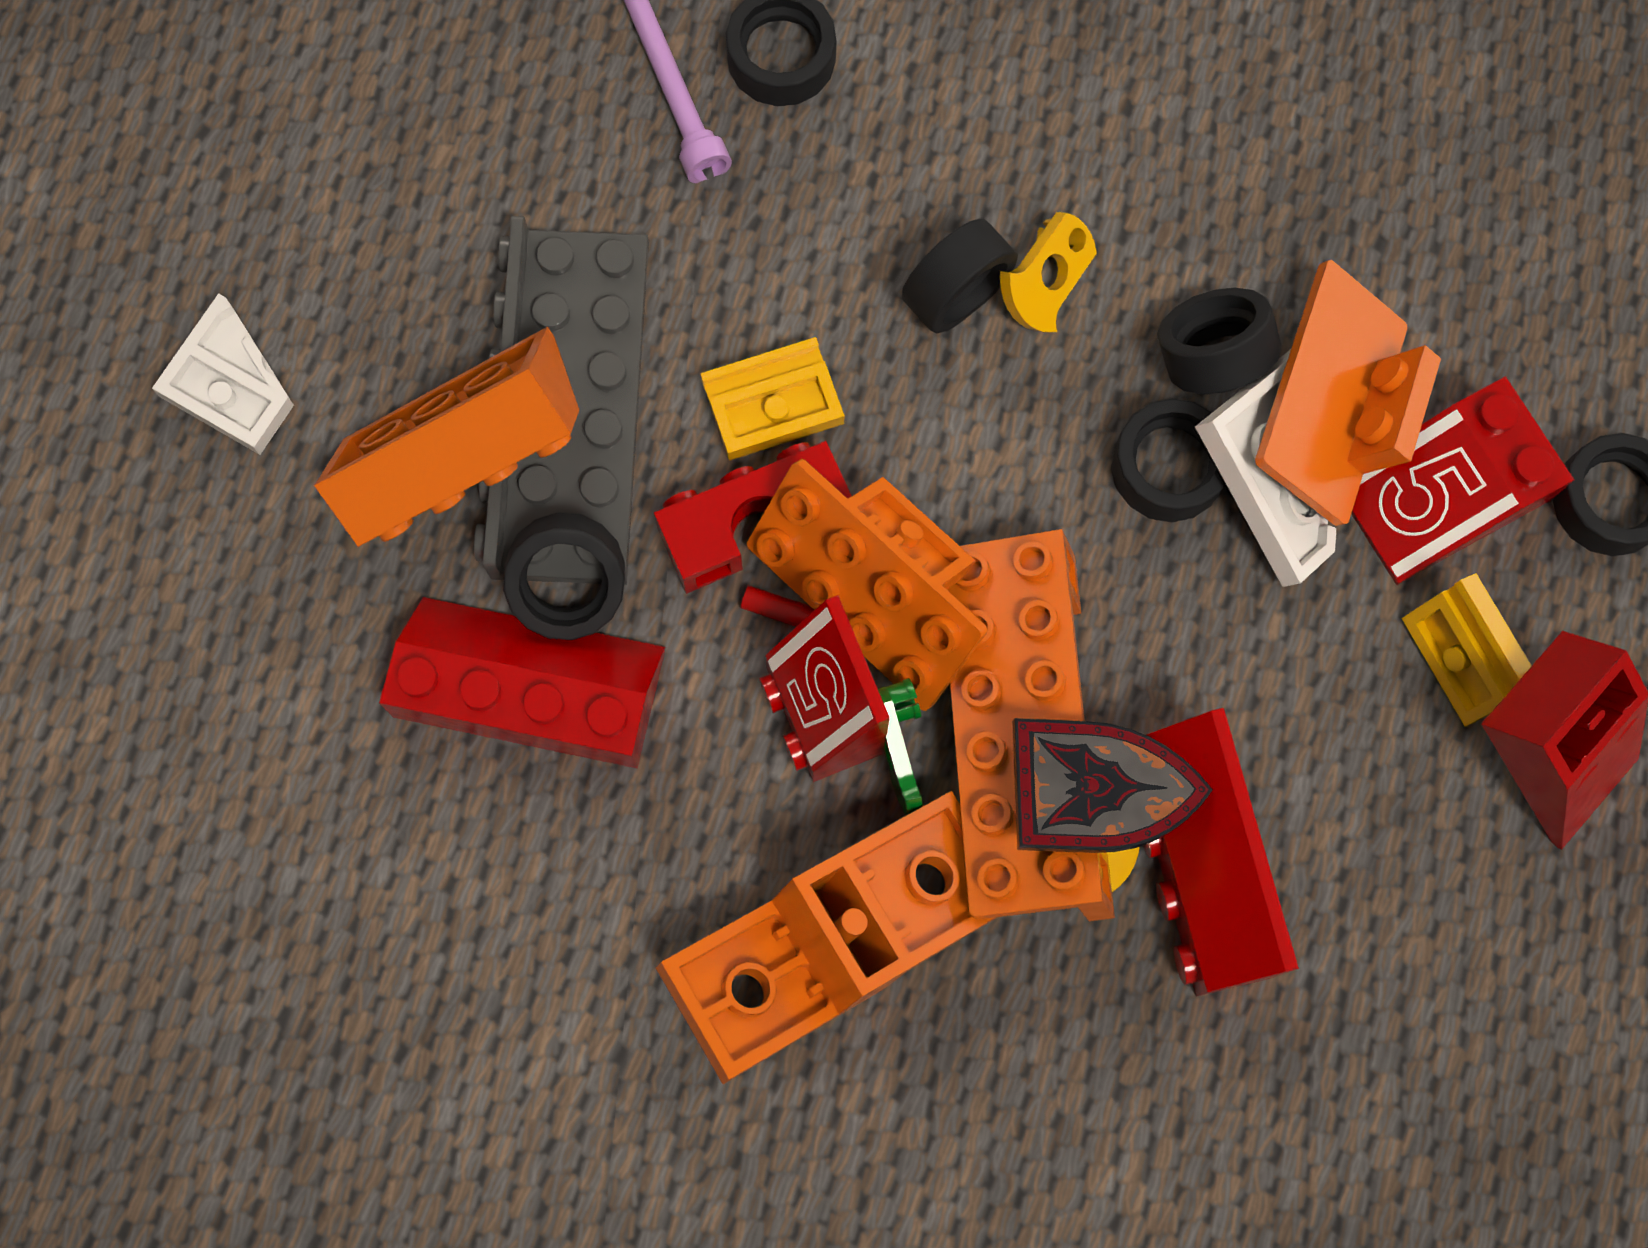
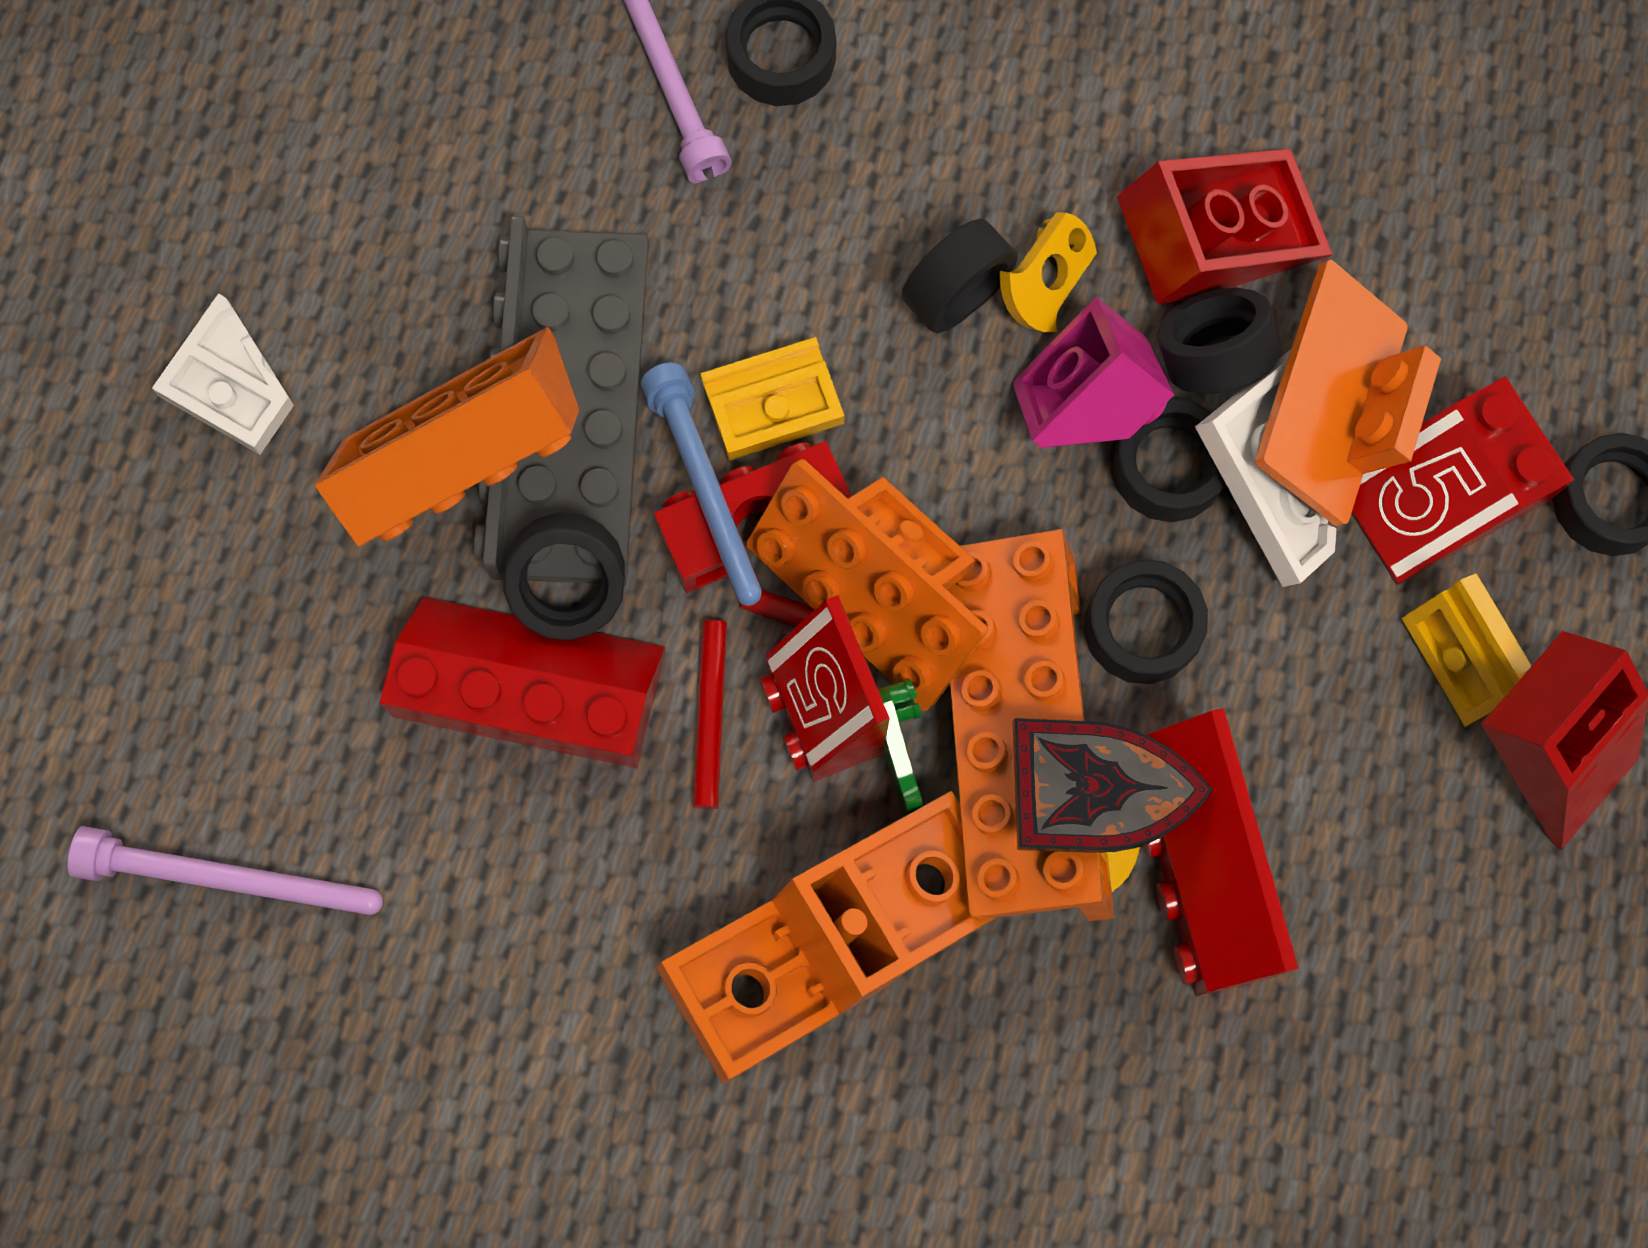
(99, 855): none -> lavender piece
(671, 396): none -> medium blue piece
(710, 714): none -> red bar
(1092, 382): none -> dark pink slope
(1167, 580): none -> black tyre
(1221, 222): none -> red slope

